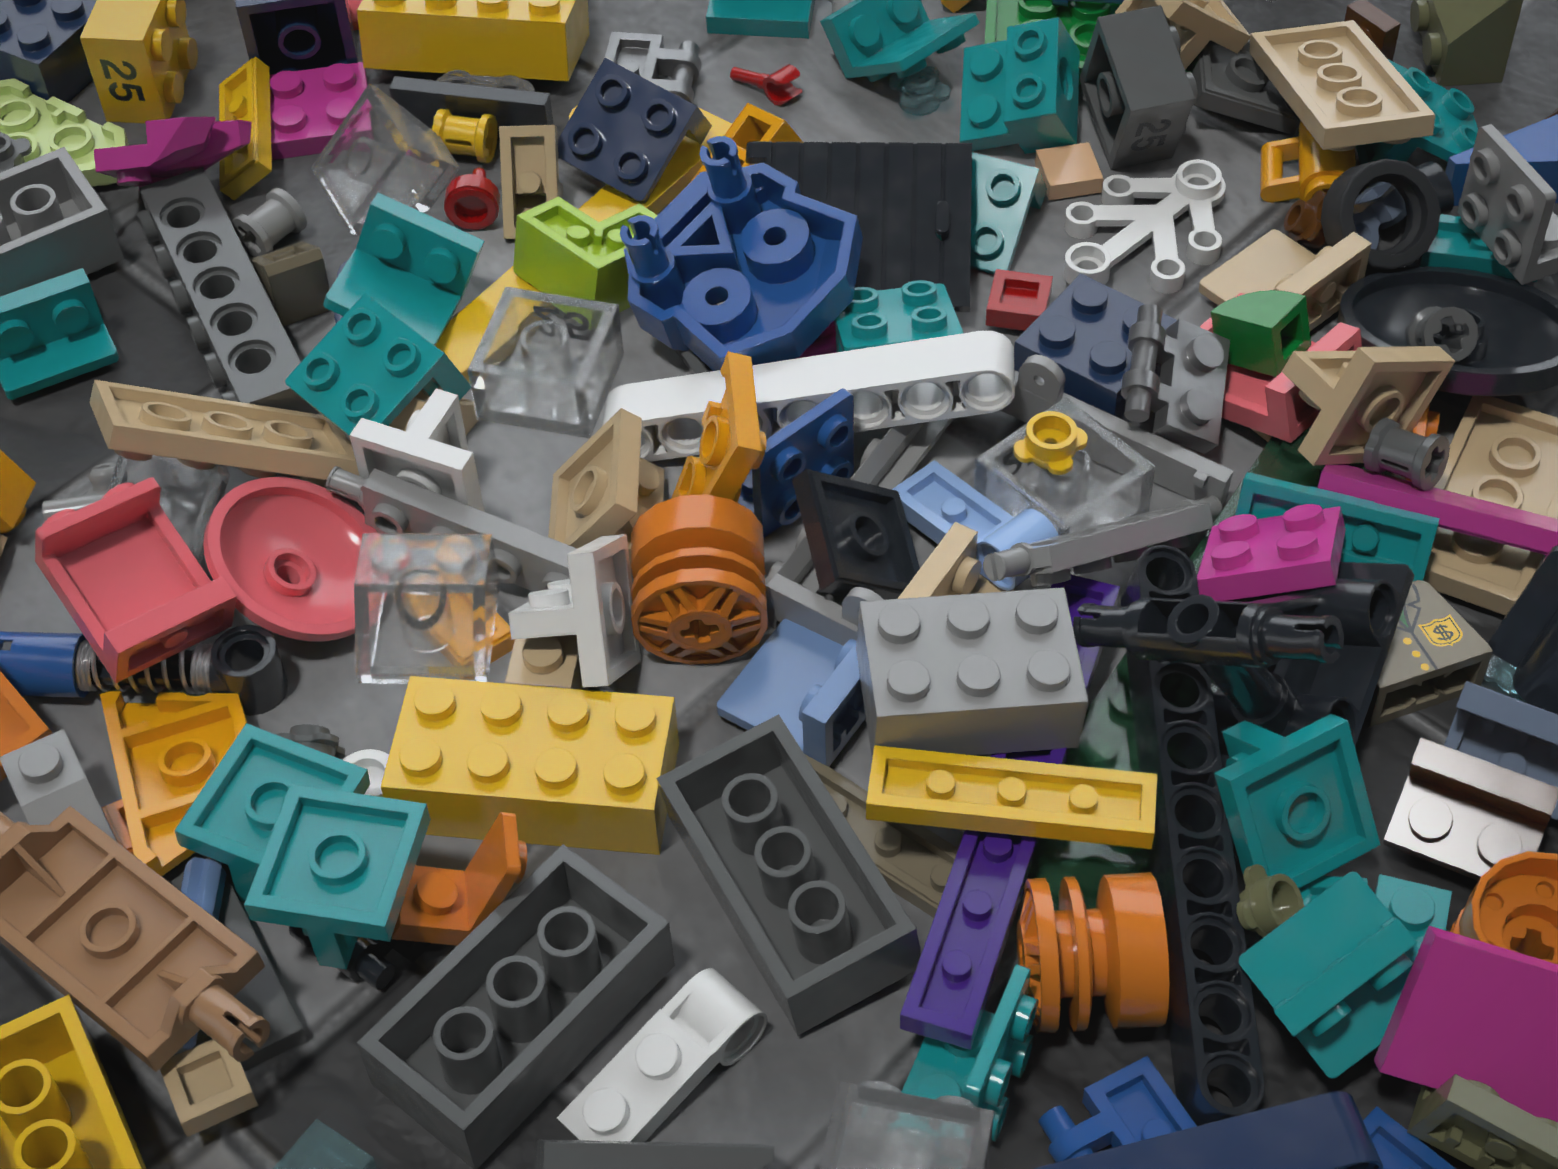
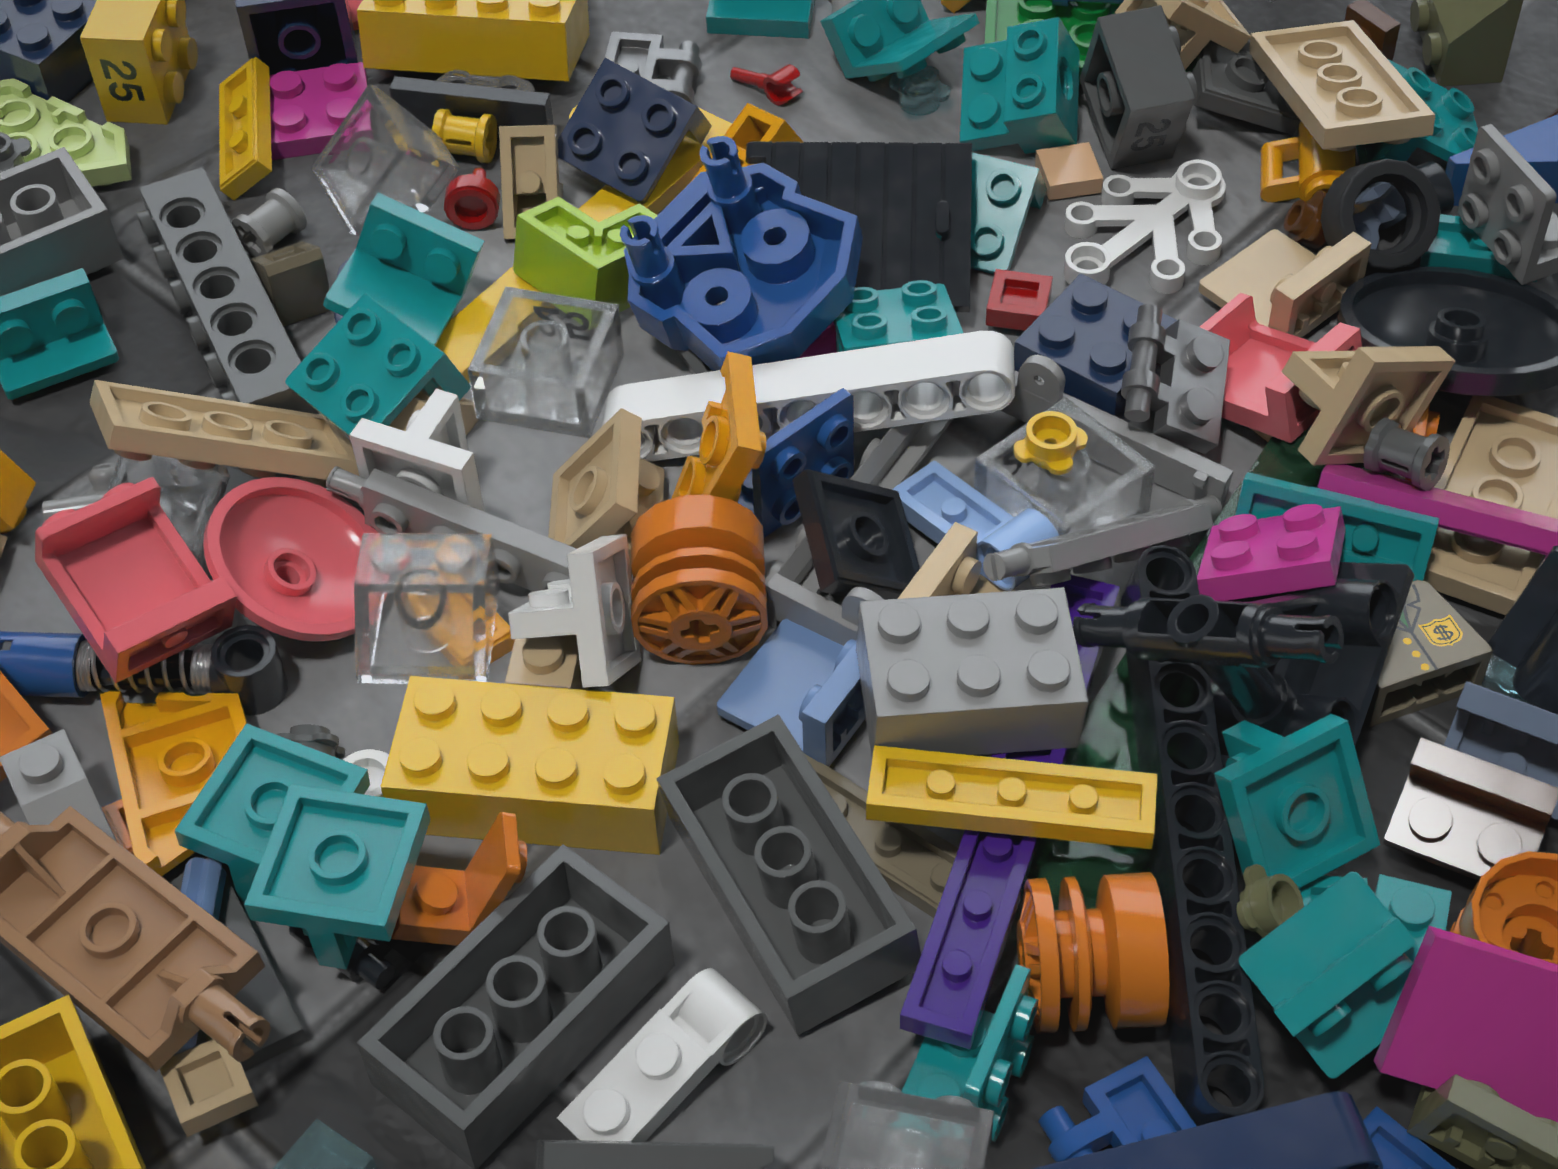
(173, 149): dark pink plate -> none
(1263, 329): green brick -> none
(1429, 322): dark grey bush -> none

